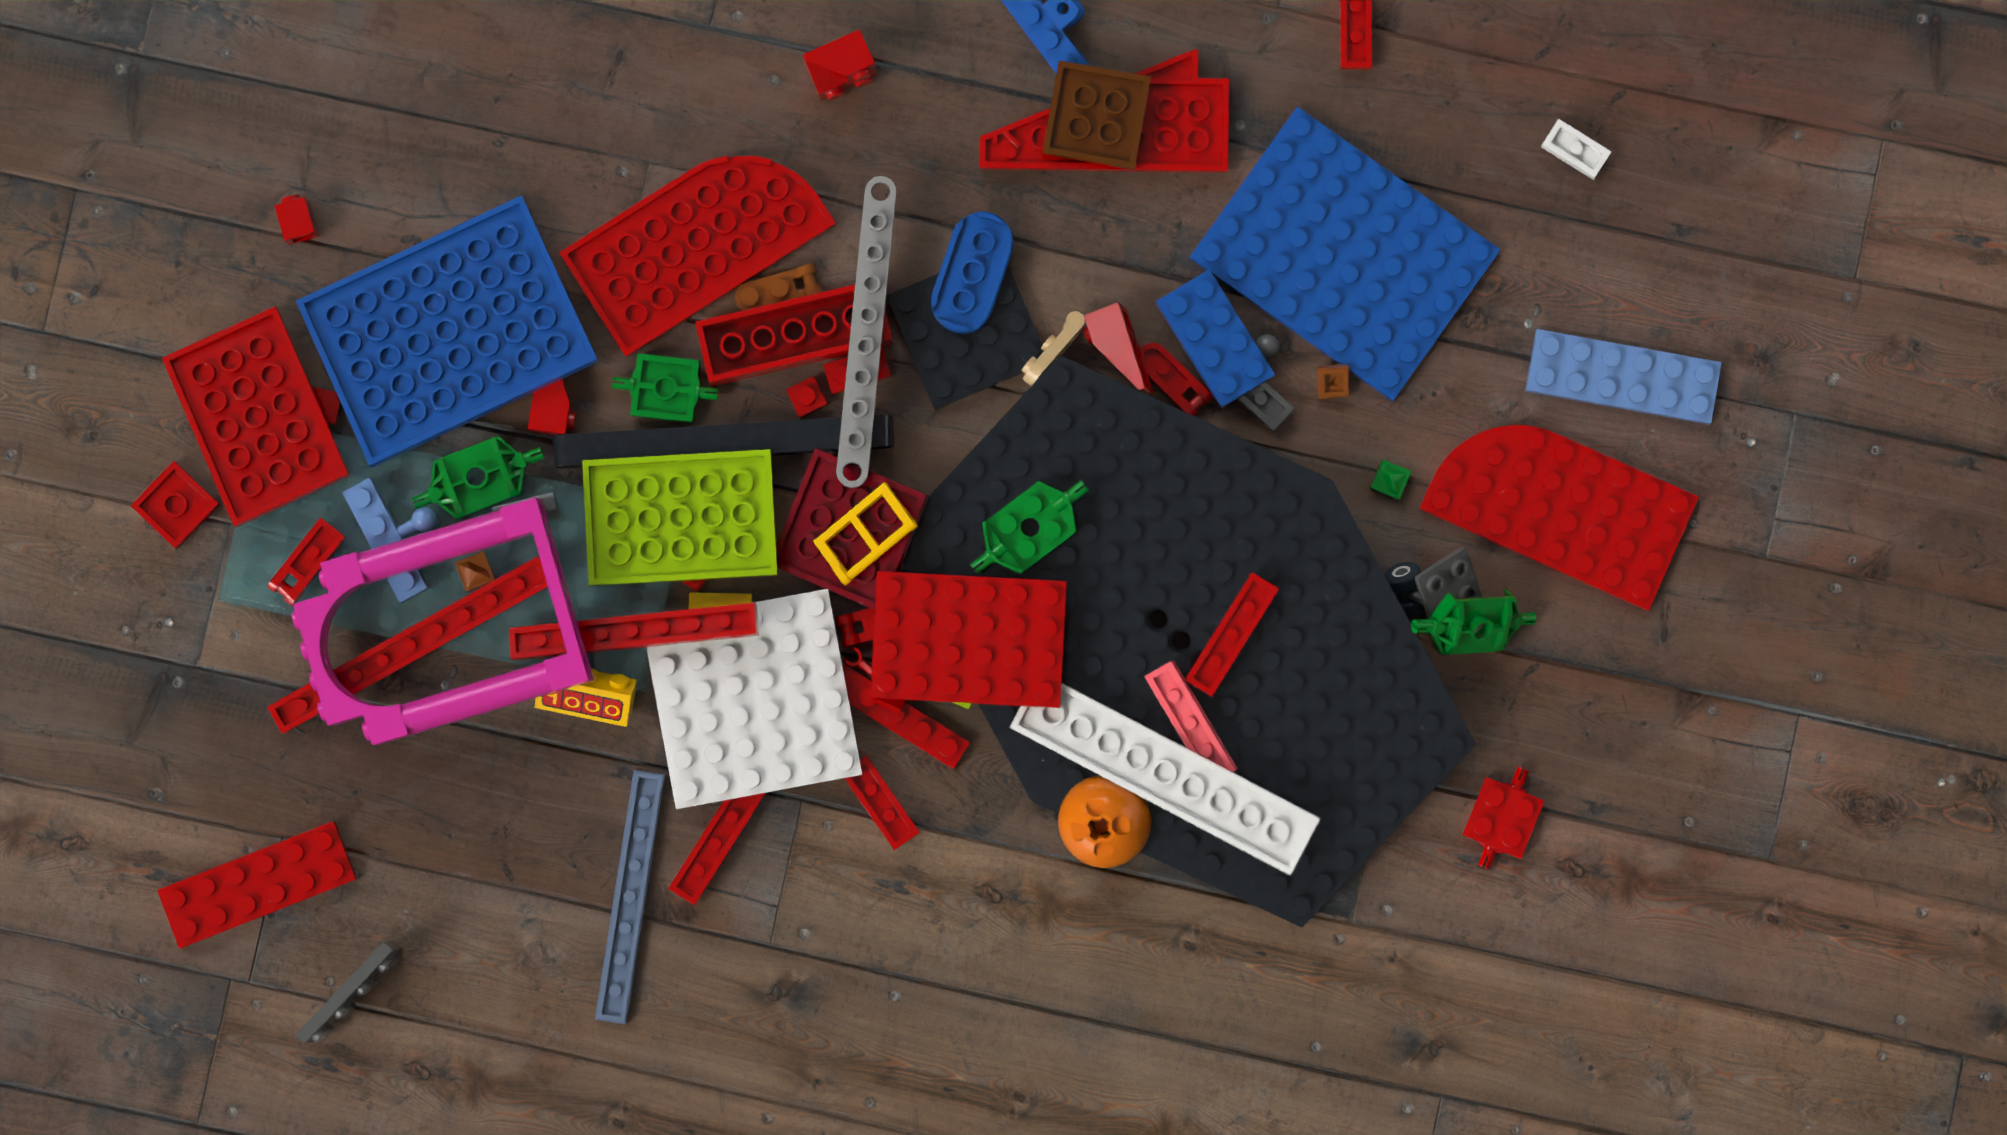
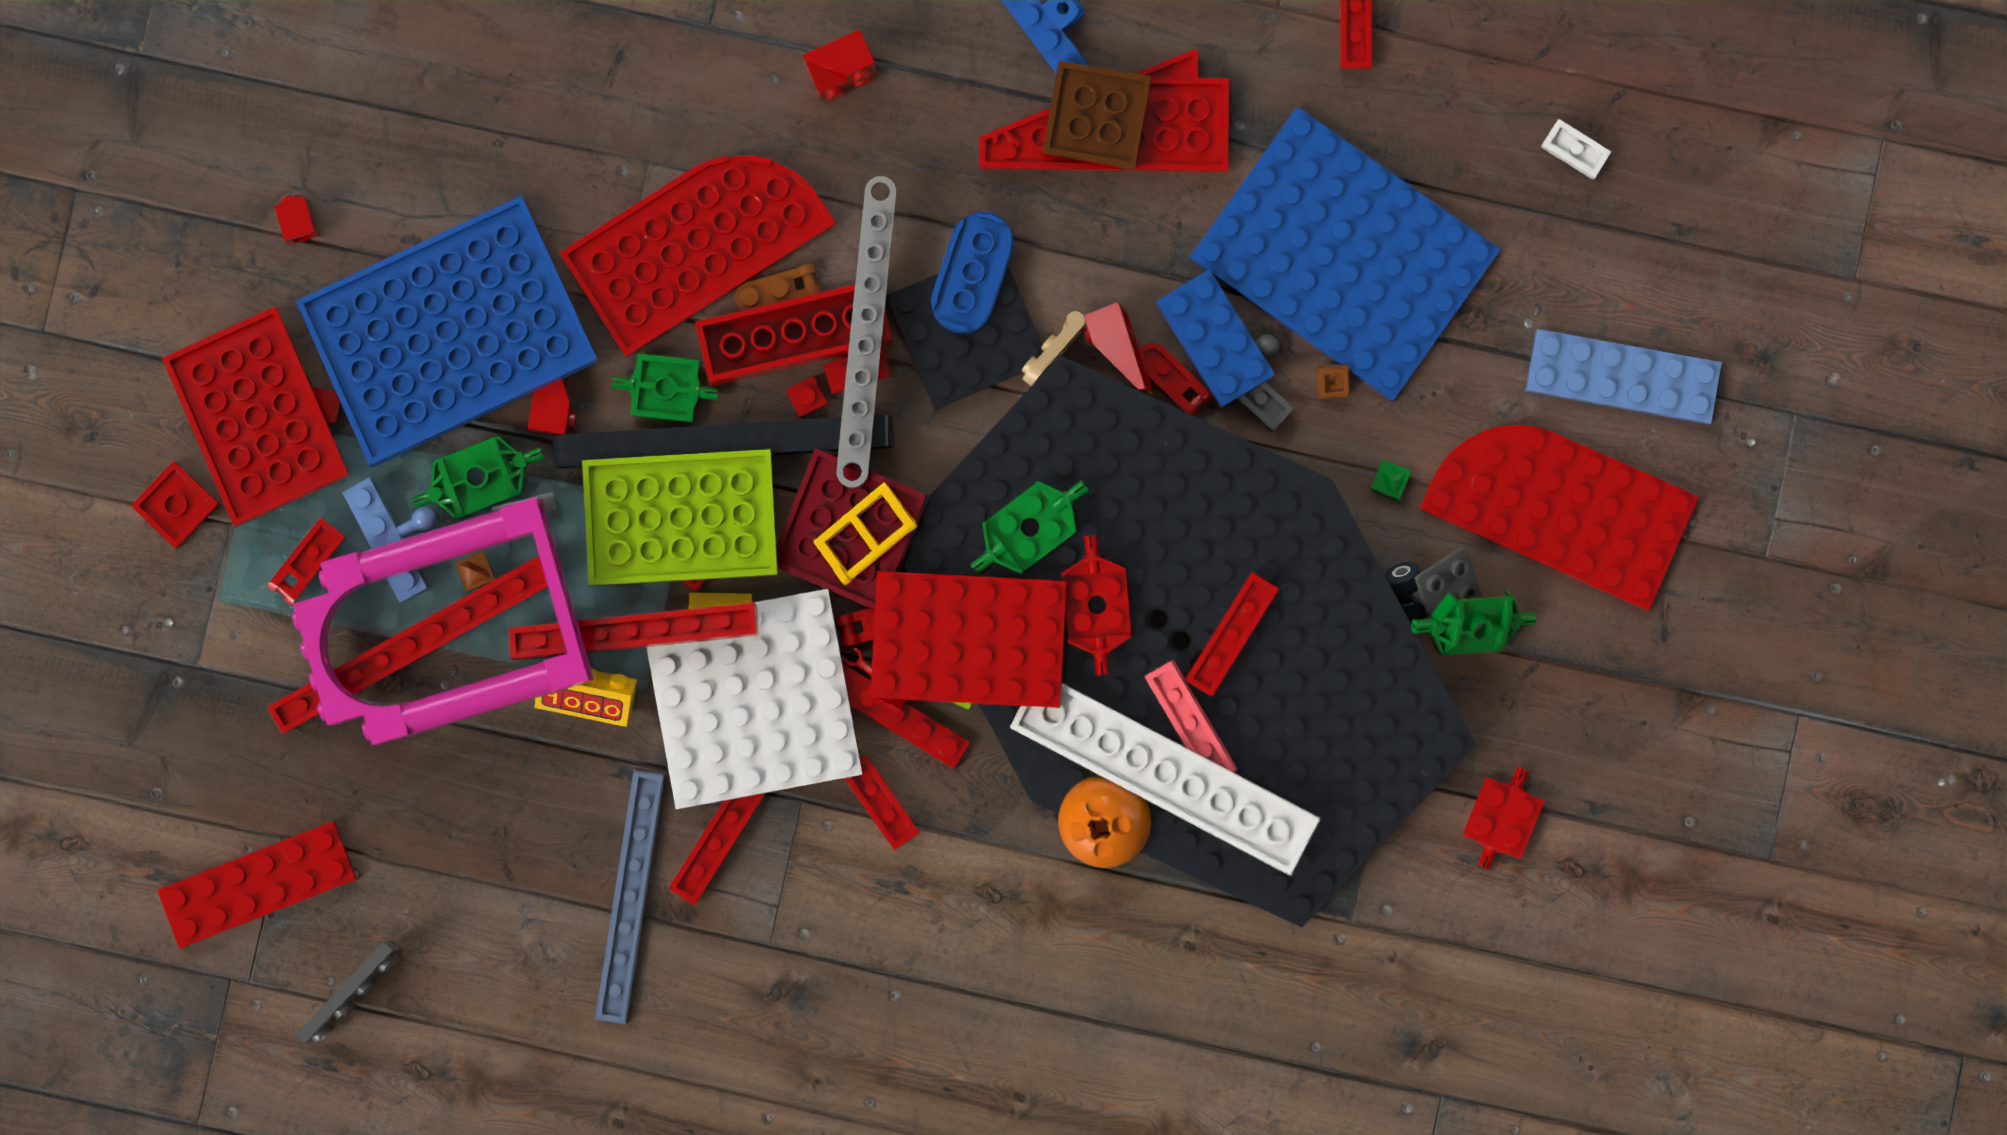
(1097, 631): none -> red plate

